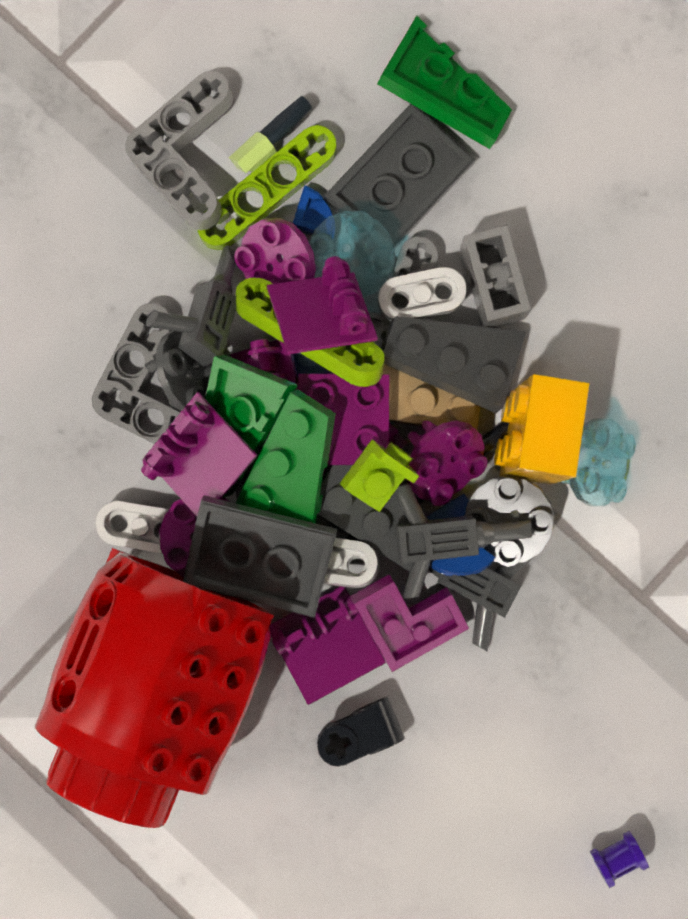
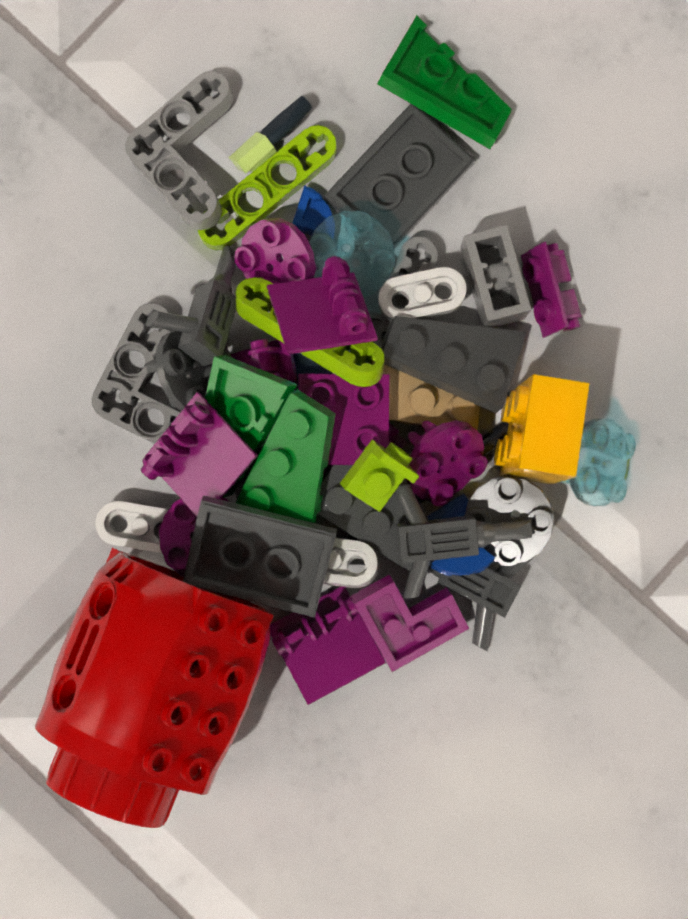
(369, 732): black piece -> none
(544, 270): none -> magenta hinge
(619, 859): dark purple bush -> none

